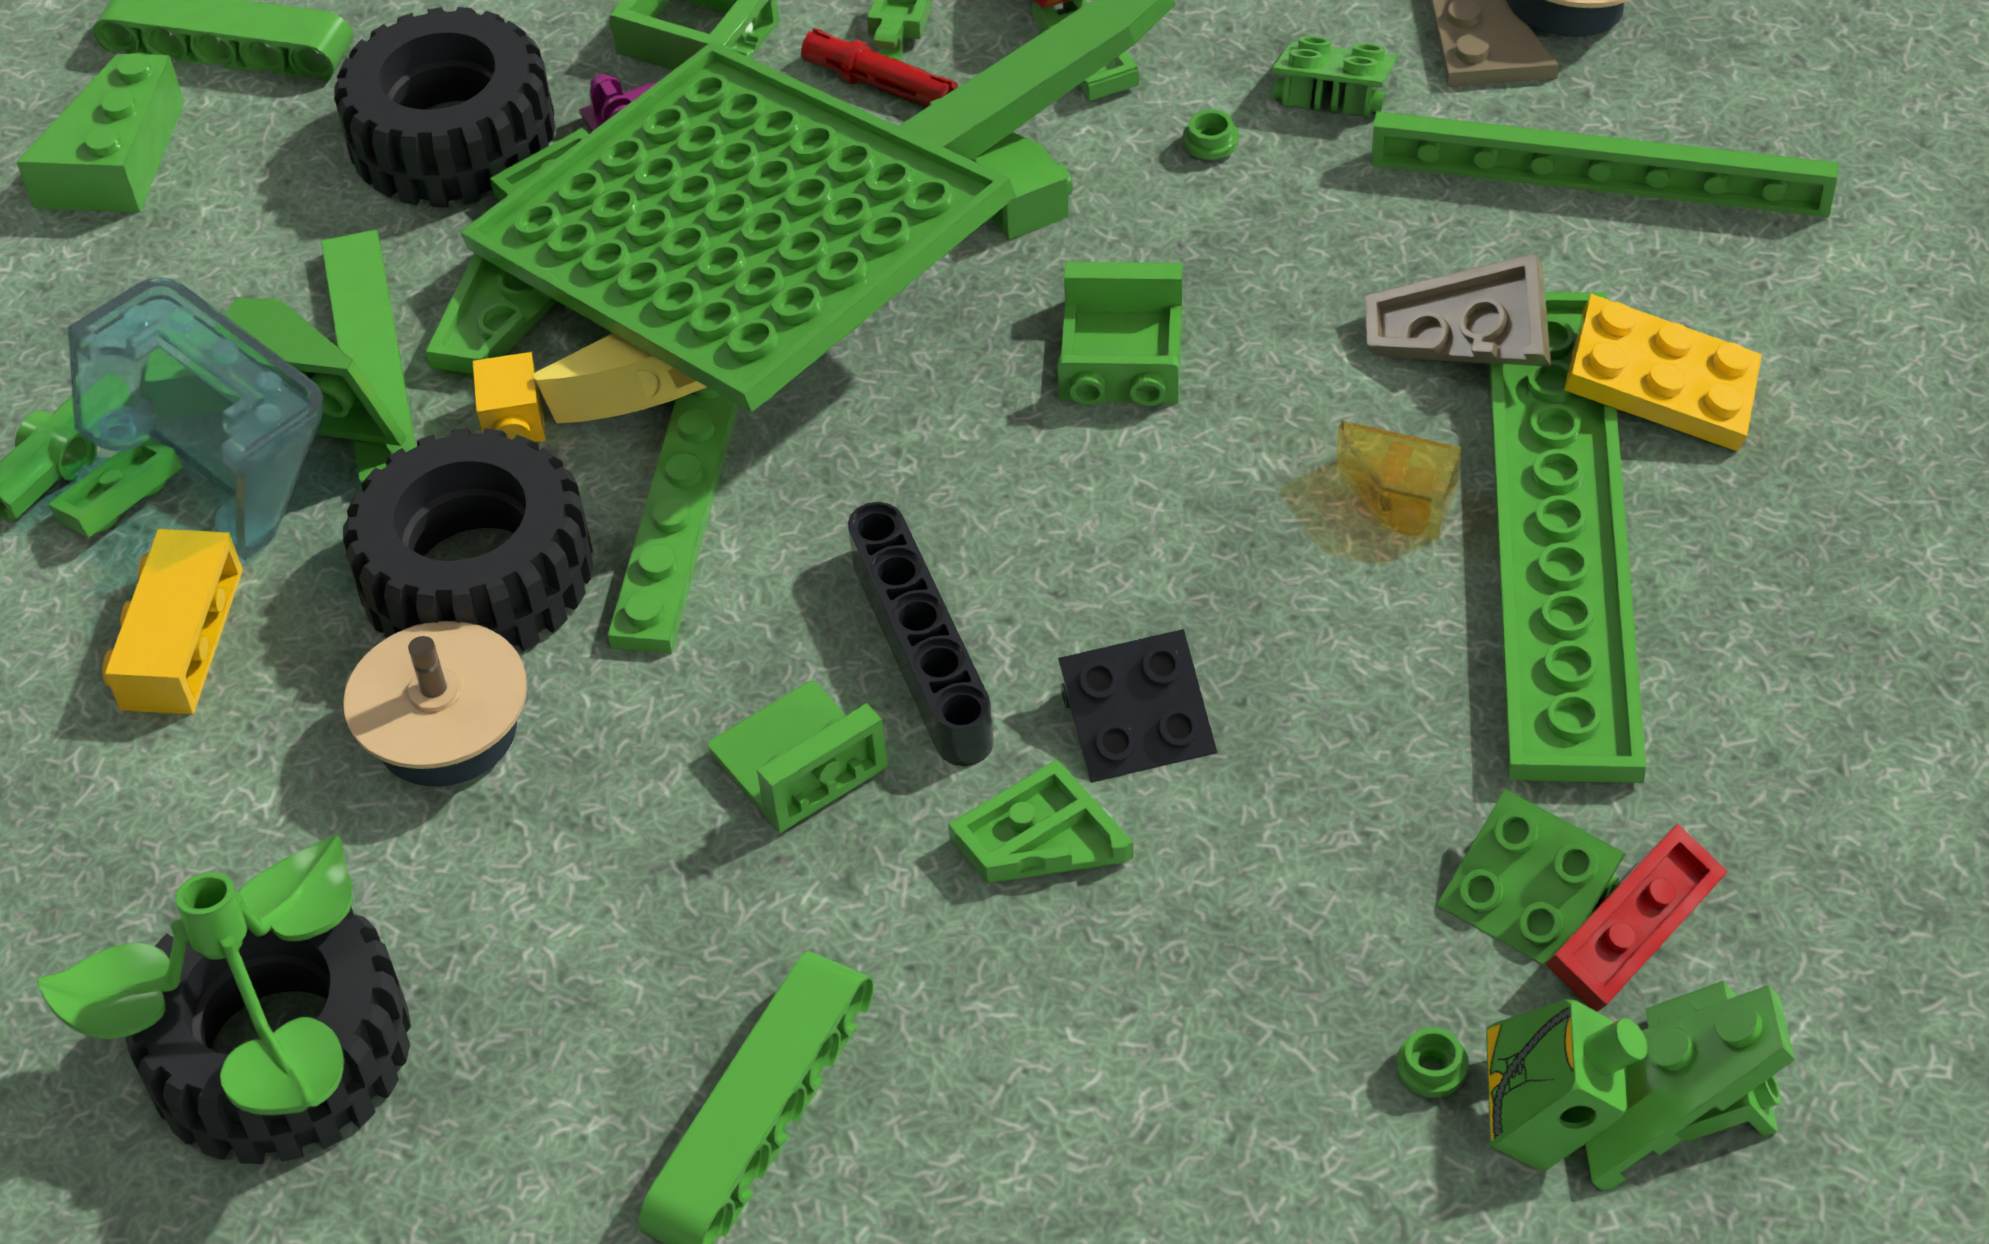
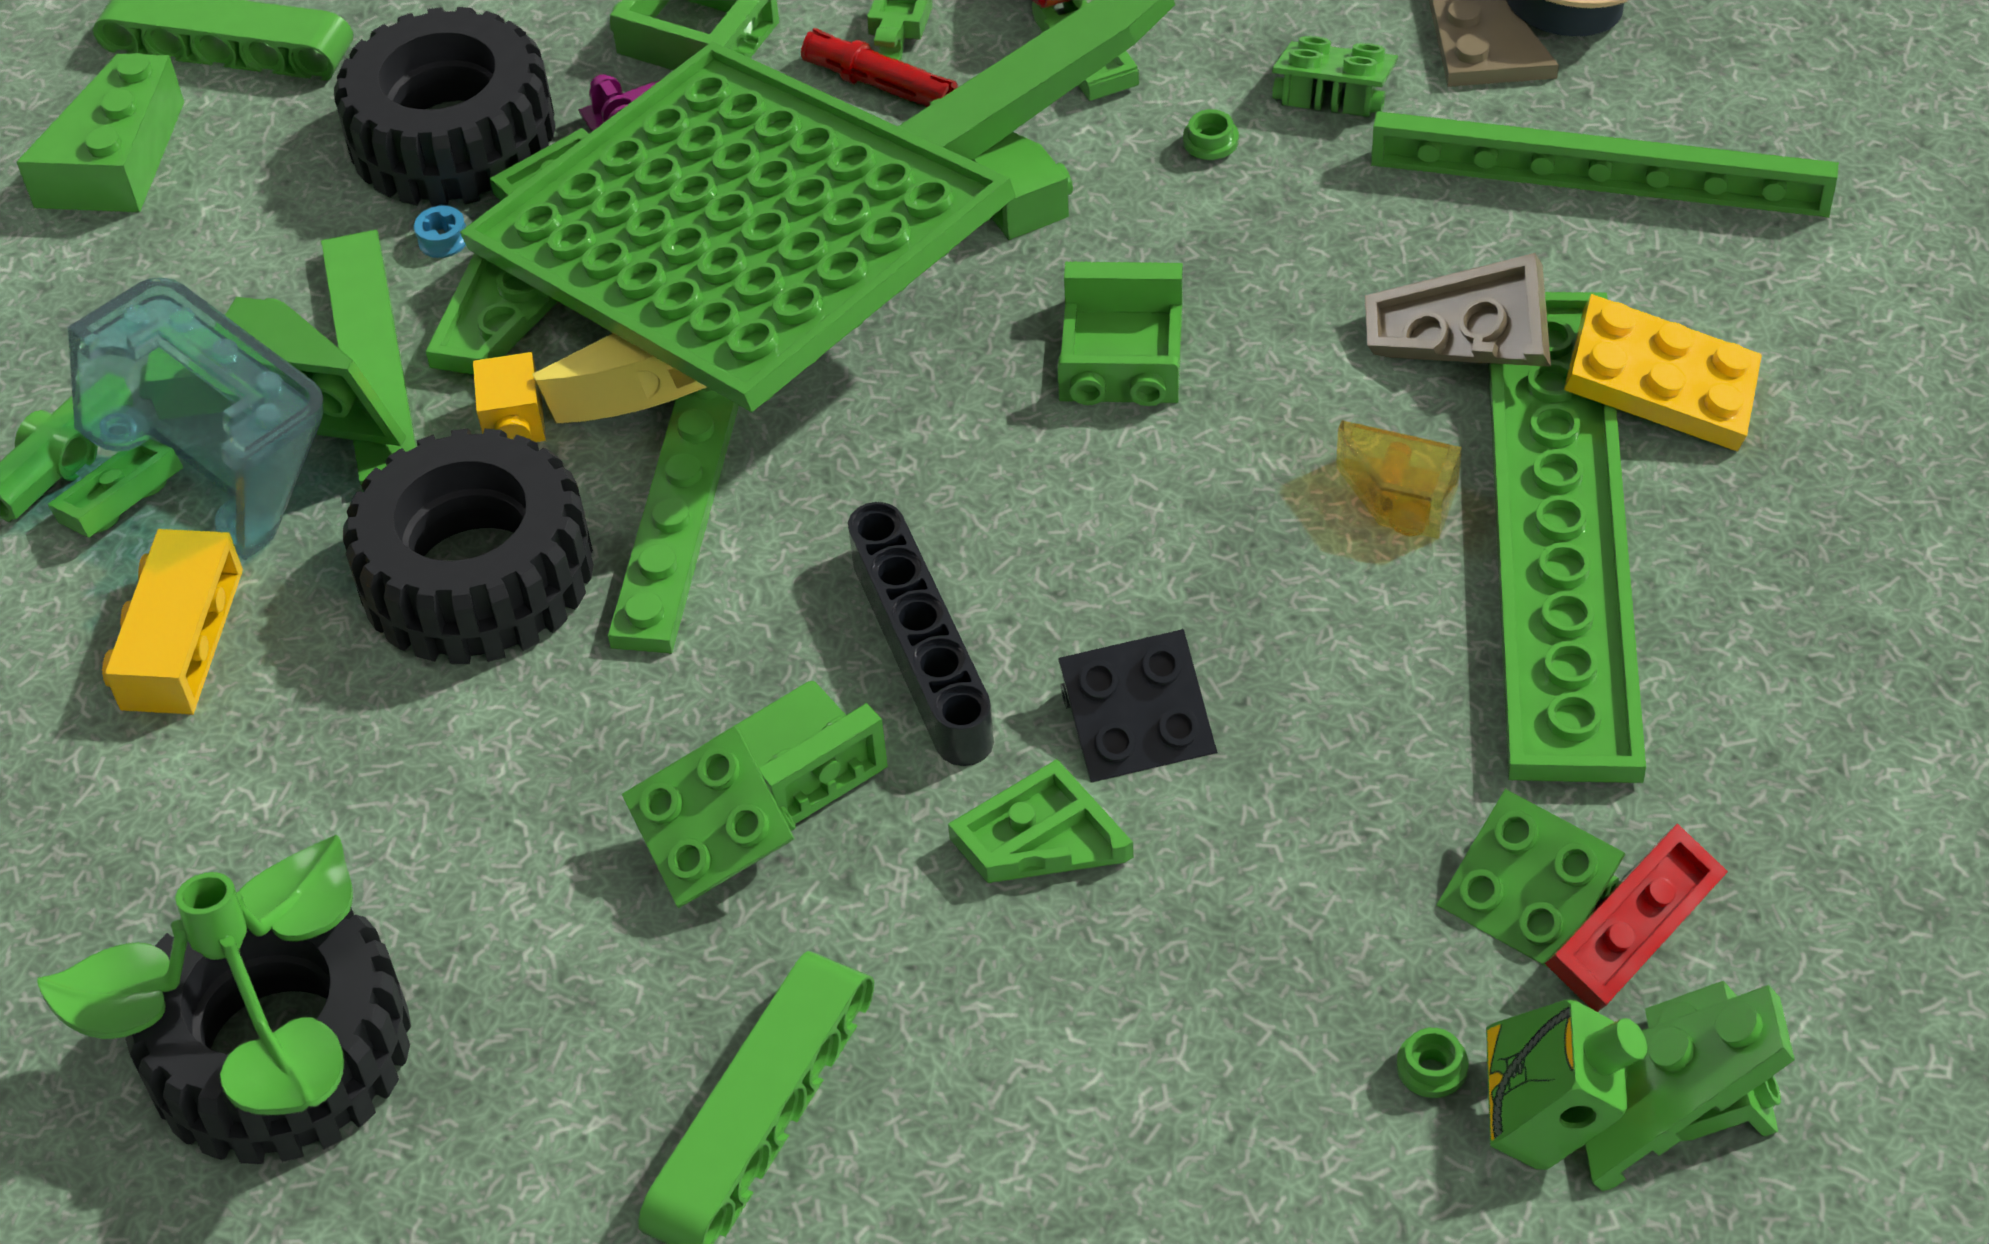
(436, 219): none -> dark azure bush
(437, 701): tan piece -> none
(708, 816): none -> bright green hinge

